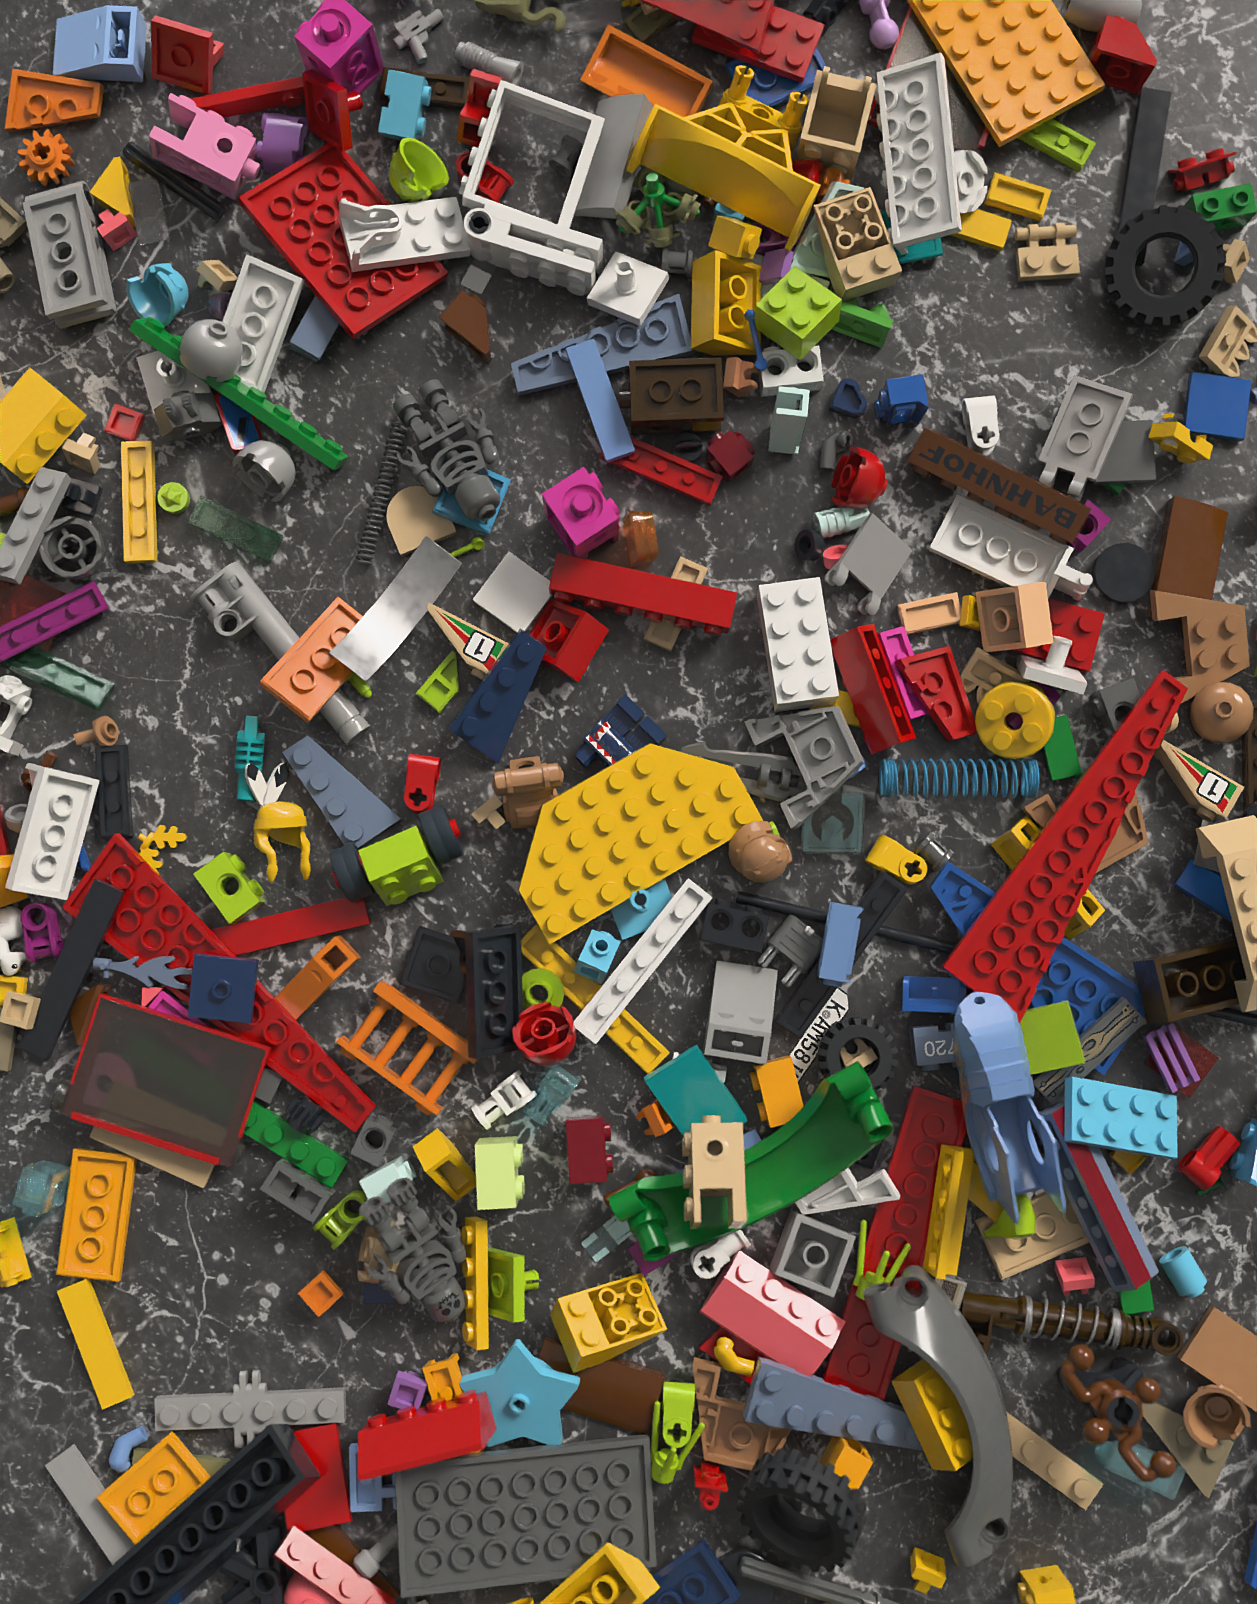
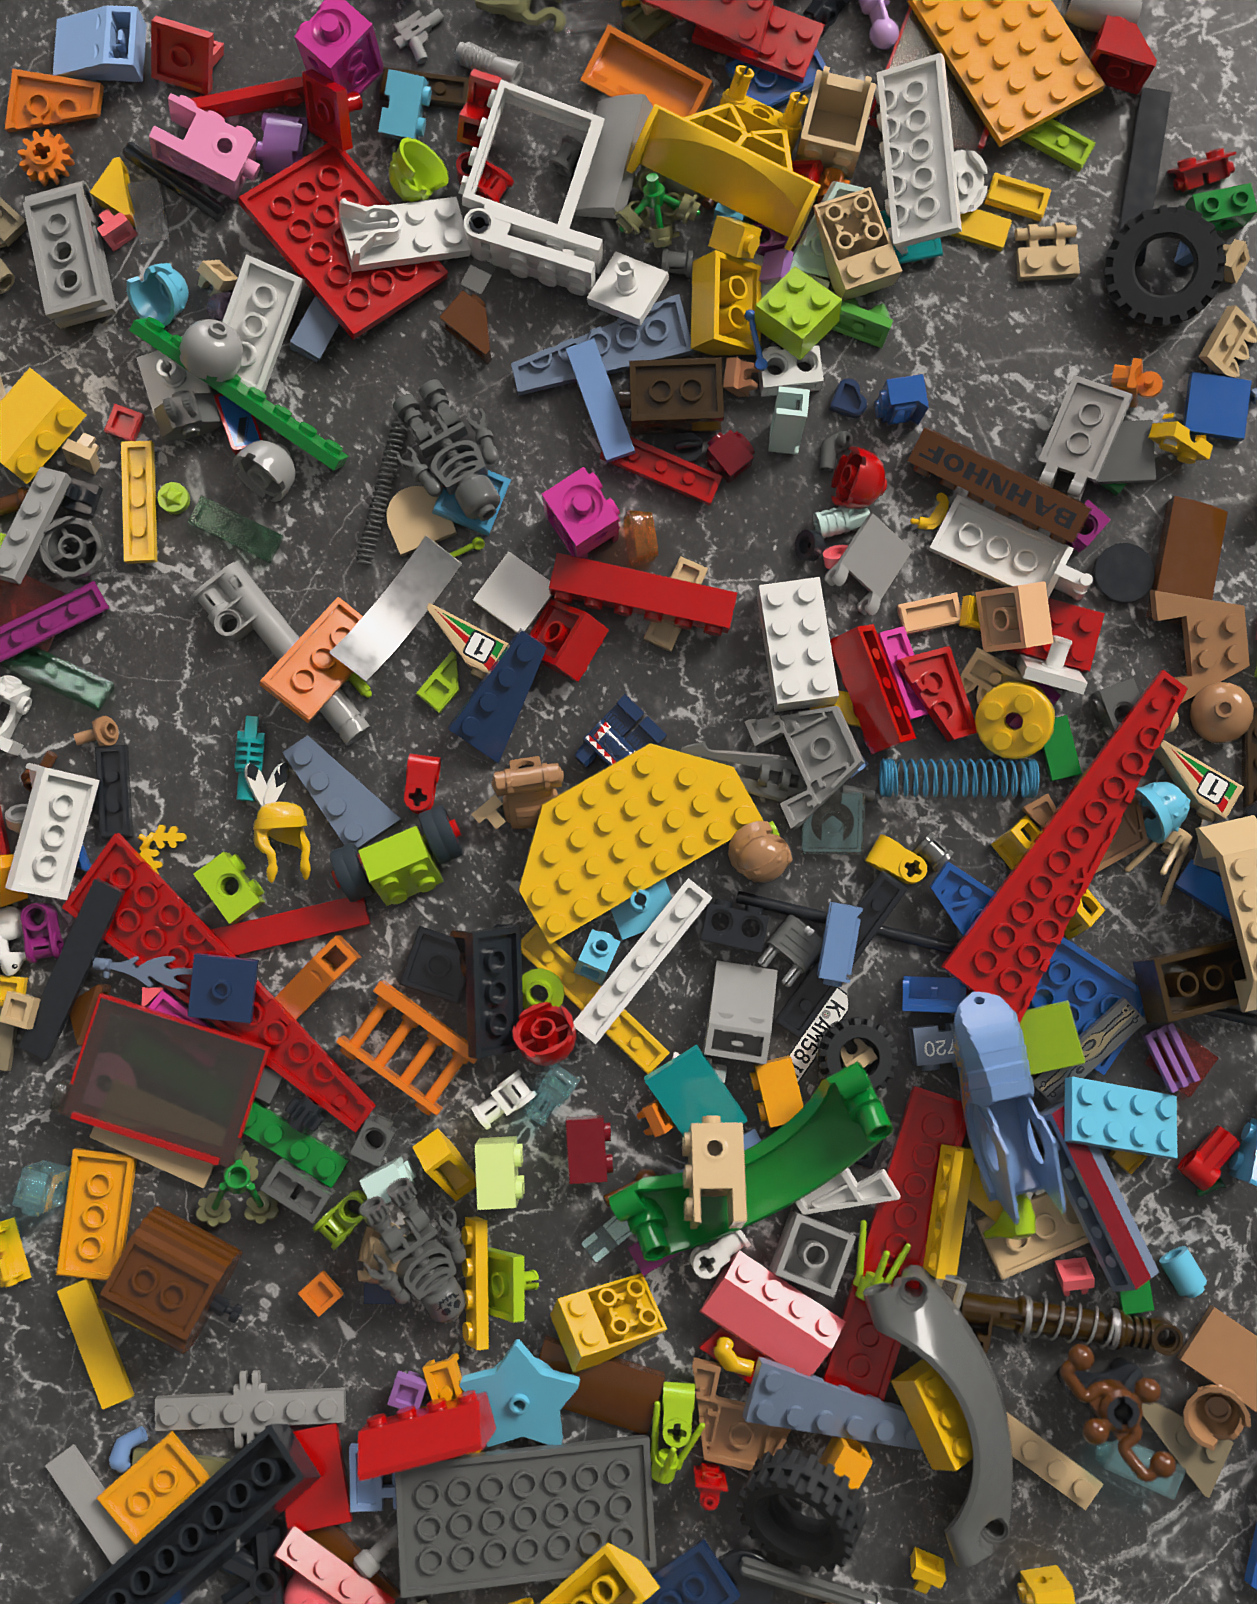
(171, 1280): none -> reddish brown piece
(237, 1181): none -> olive plant
(936, 517): none -> yellow piece
(980, 419): white piece -> none
(1134, 381): none -> orange hips
(1168, 806): none -> medium azure helmet
(1175, 847): none -> tan plant

